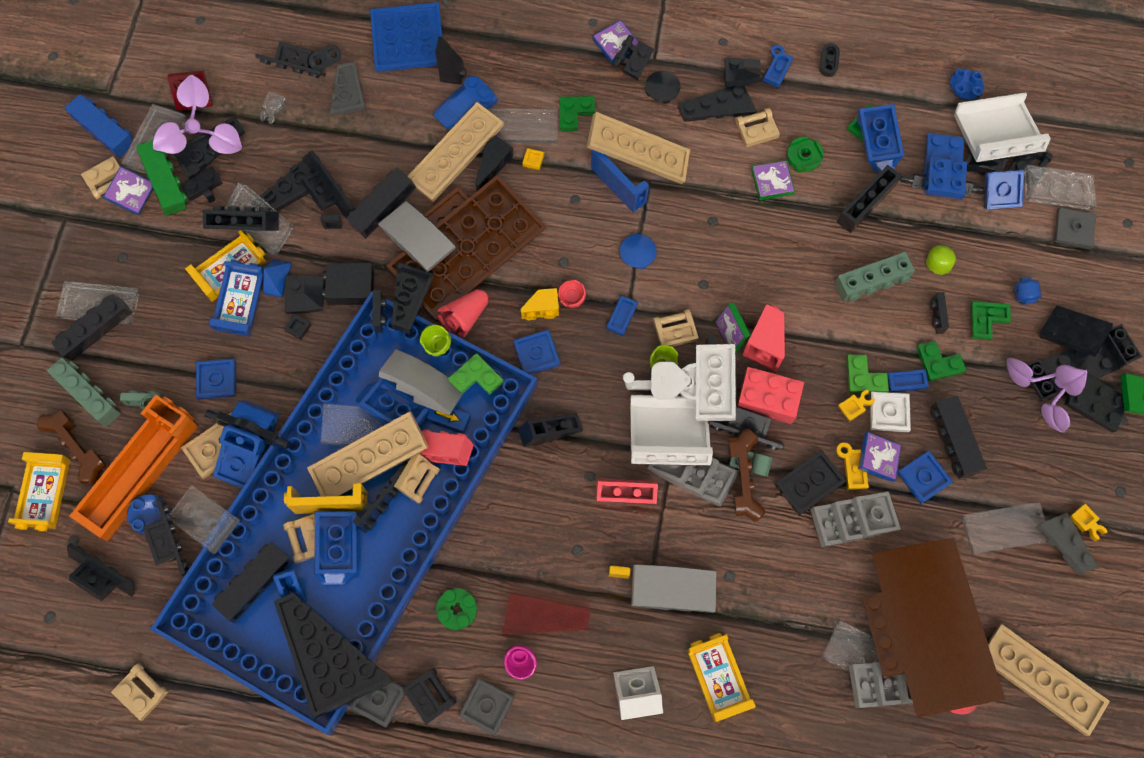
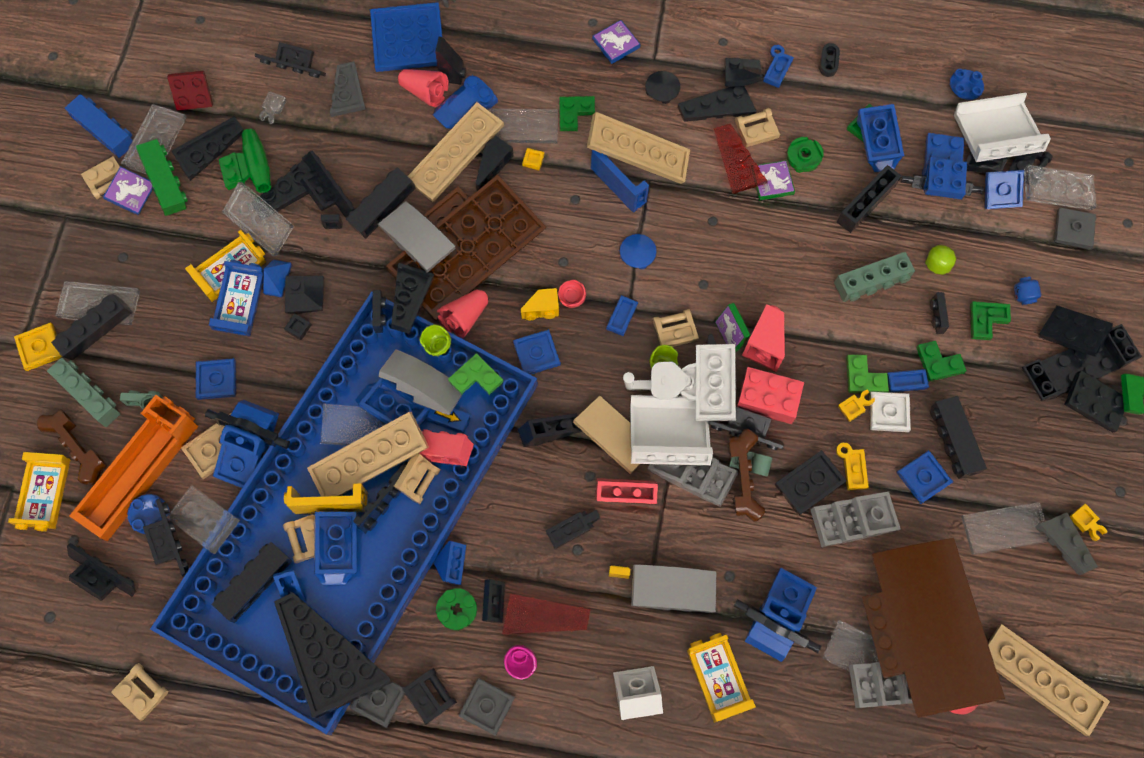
(36, 346): none -> yellow tile
(171, 140): lavender plant -> none
(202, 185): black plate -> none
(241, 220): black brick -> none
(250, 163): none -> green plate
(324, 56): black plate -> none
(348, 283): black brick -> none
(425, 85): none -> coral cone
(451, 562): none -> blue slope
(493, 601): none -> black plate
(571, 528): none -> black hinge
(608, 431): none -> tan tile
(638, 59): black plate -> none
(738, 163): none -> clear red wing
(781, 616): none -> blue piece
(879, 457): tile -> none
(1067, 377): lavender plant -> none

